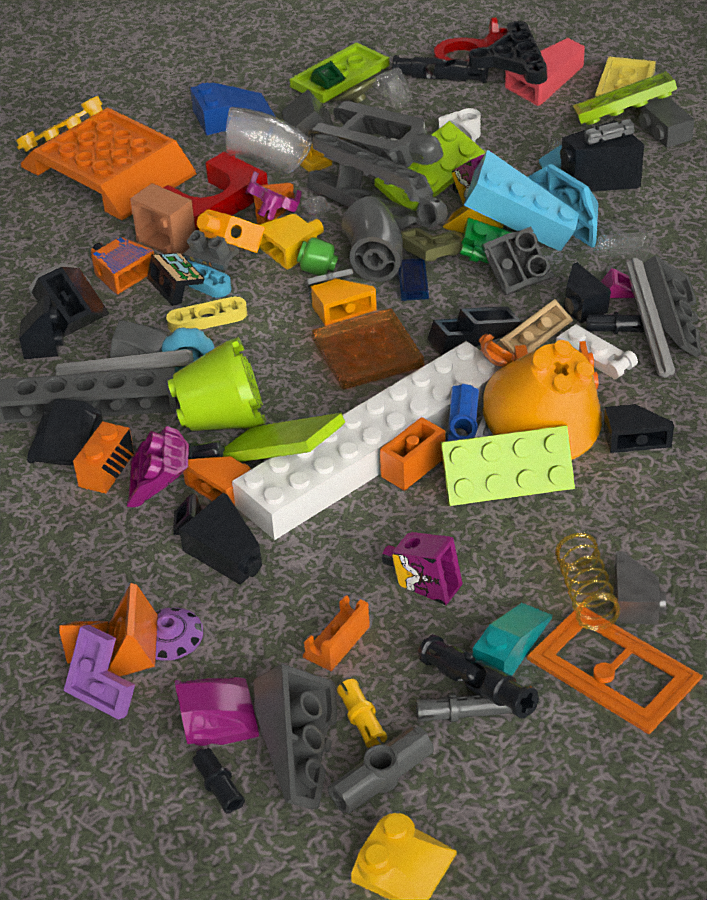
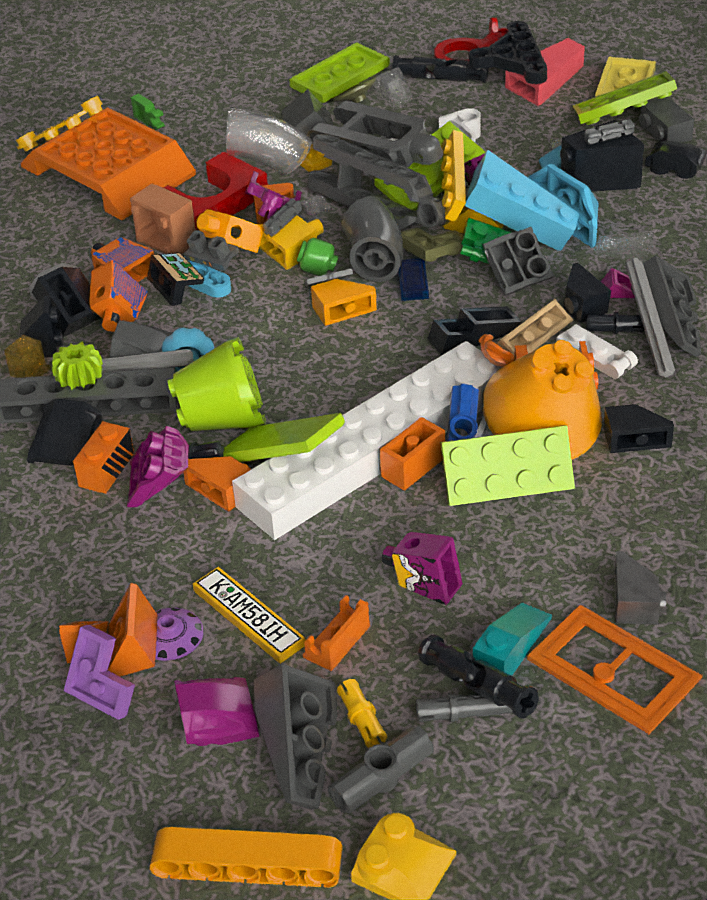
(26, 358): none -> clear yellow brick
(77, 365): none -> lime gear
(115, 295): none -> orange torso
(145, 111): none -> bright green plate
(186, 512): black slope -> none
(213, 101): blue slope -> none
(218, 780): black axle -> none
(222, 540): black slope -> none
(232, 308): light yellow beam -> none
(246, 855): none -> light orange beam
(249, 615): none -> tile
(282, 217): none -> dark grey axle
(327, 76): dark green slope -> none
(367, 348): clear orange plate -> none
(454, 175): none -> yellow plate
(593, 595): clear yellow piece -> none
(677, 156): none -> black slope

